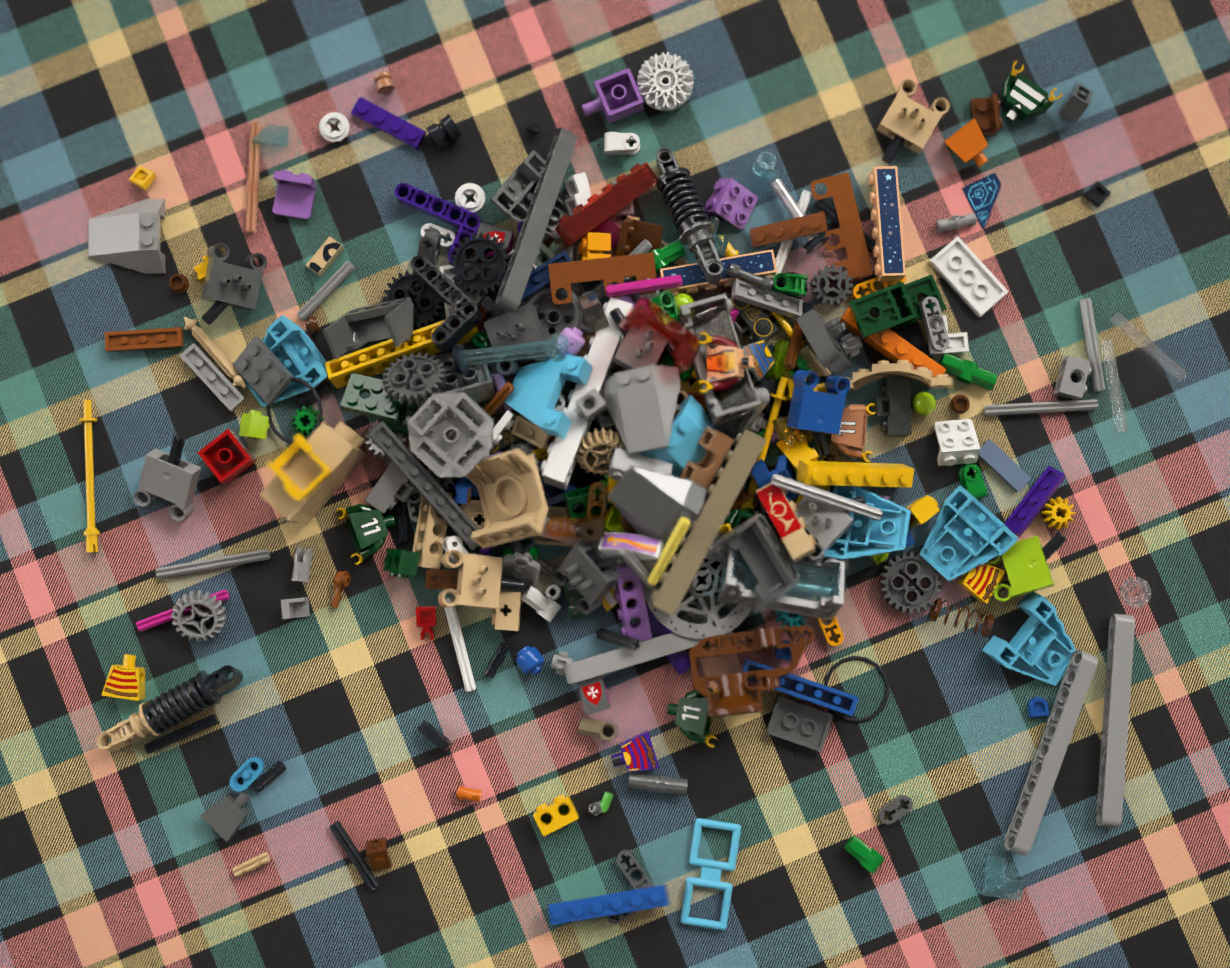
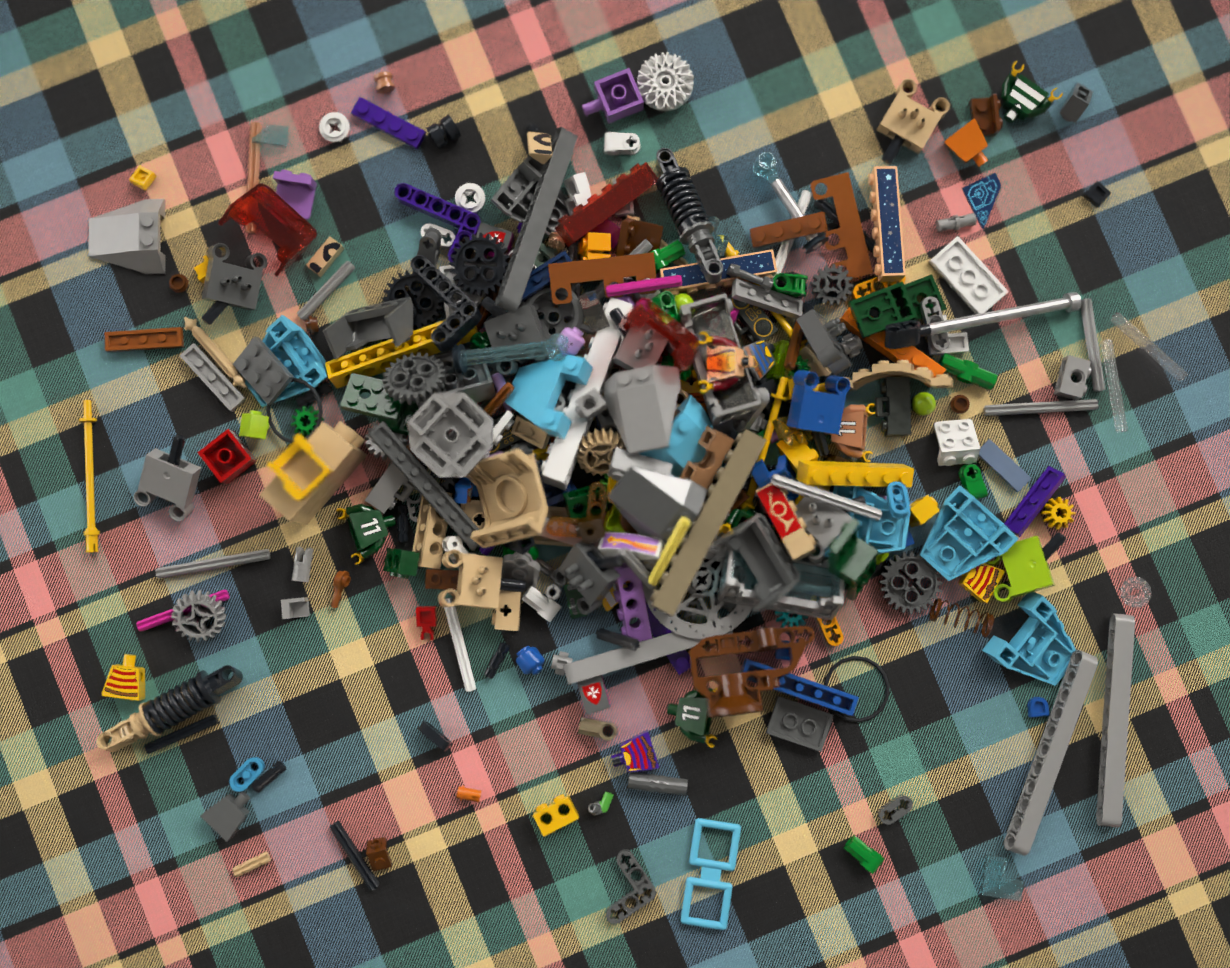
(275, 219): none -> clear red windscreen
(539, 146): none -> tan slope
(556, 241): none -> tan bush
(609, 904): blue brick -> none
(731, 202): medium lavender bracket -> none
(852, 559): none -> dark green bracket
(898, 501): none -> dark azure plate
(909, 332): none -> flat silver piece

